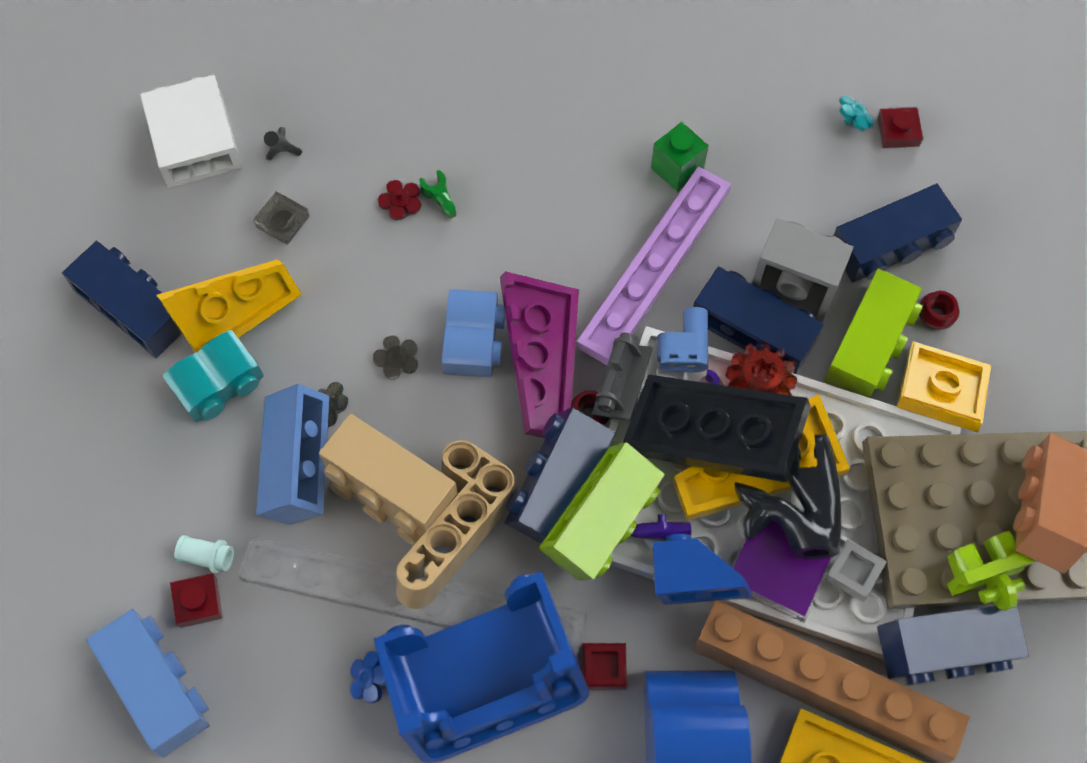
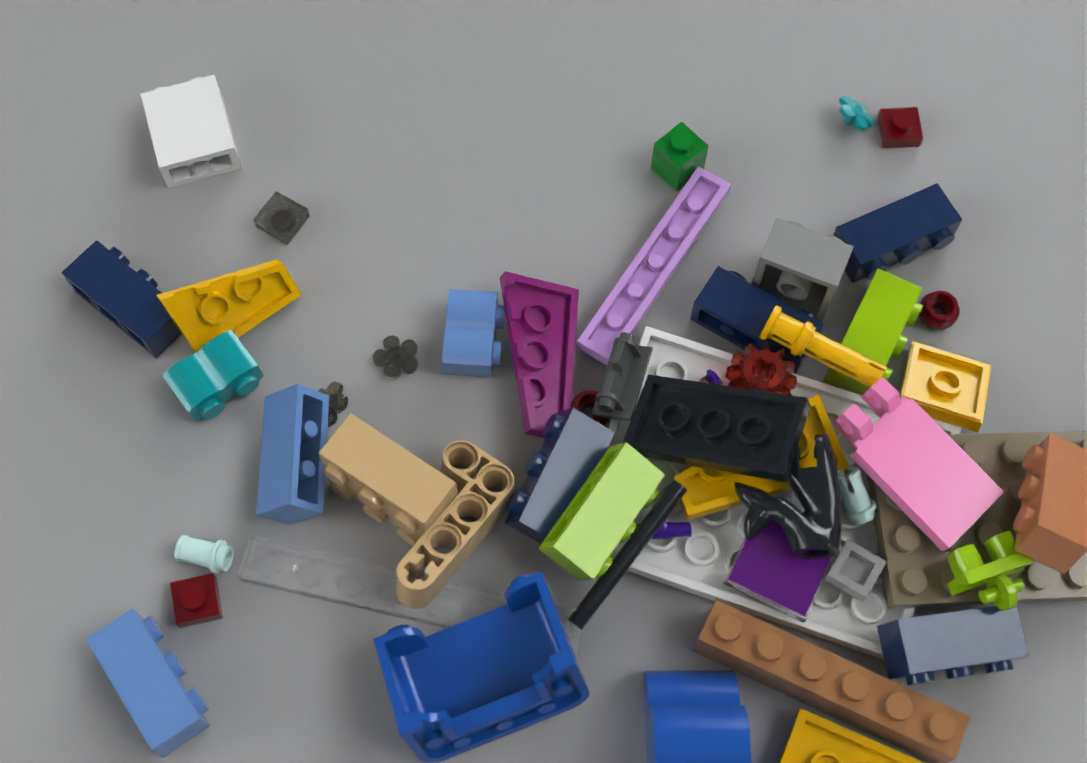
(278, 143): pearl dark grey bar -> none
(368, 678): blue plant -> none
(400, 199): dark red plant -> none
(439, 194): green piece -> none
(604, 666): dark red tile -> none
(627, 554): none -> black bar
(687, 346): medium blue piece -> none
(693, 573): blue slope -> none
(803, 339): none -> yellow pin
(857, 503): none -> light aqua pin
(918, 464): none -> bright pink tile

